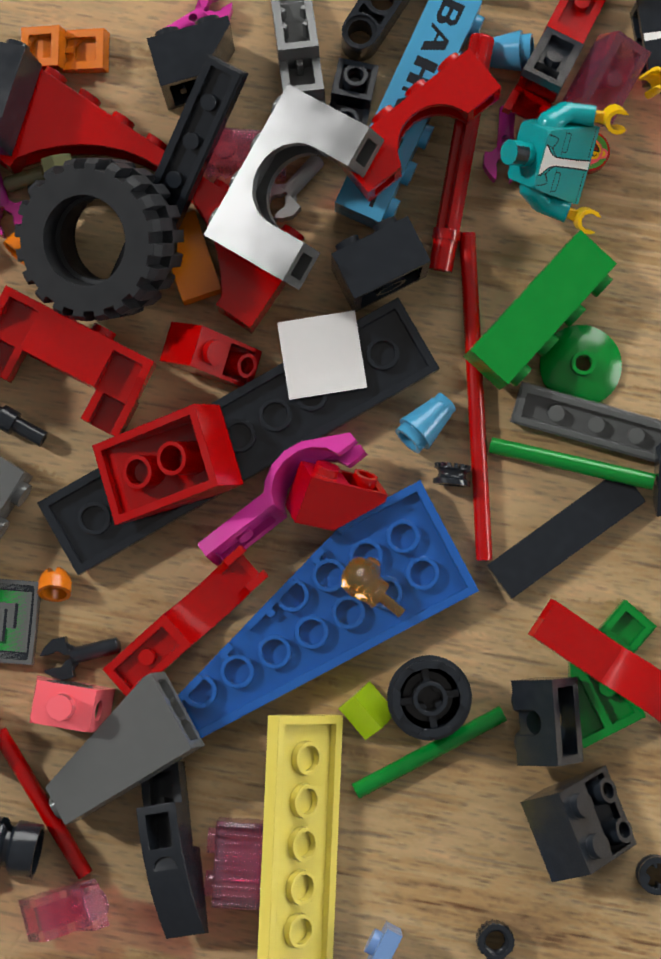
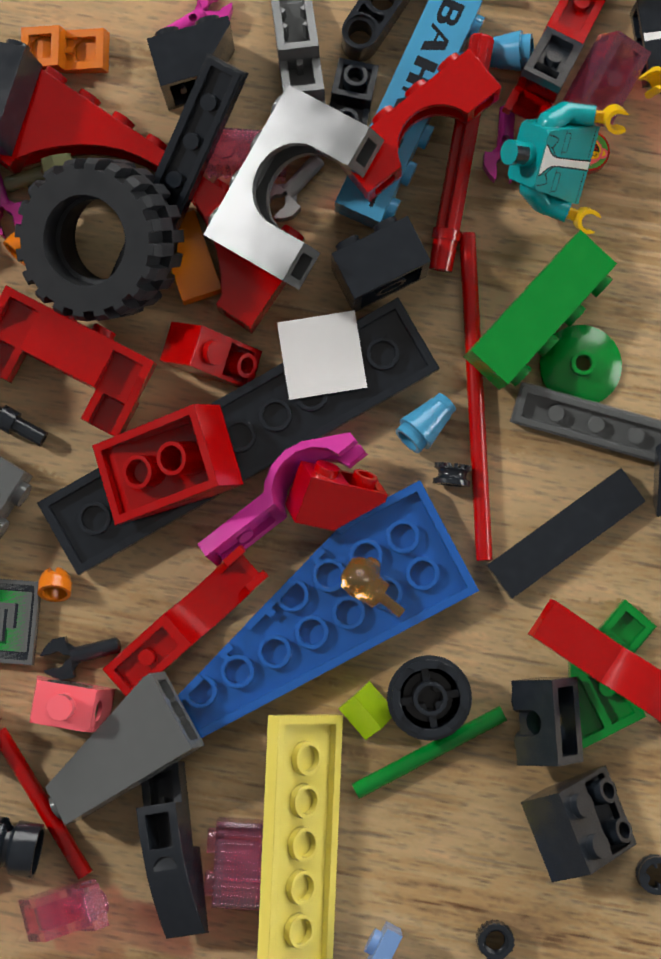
(572, 463): green bar -> none

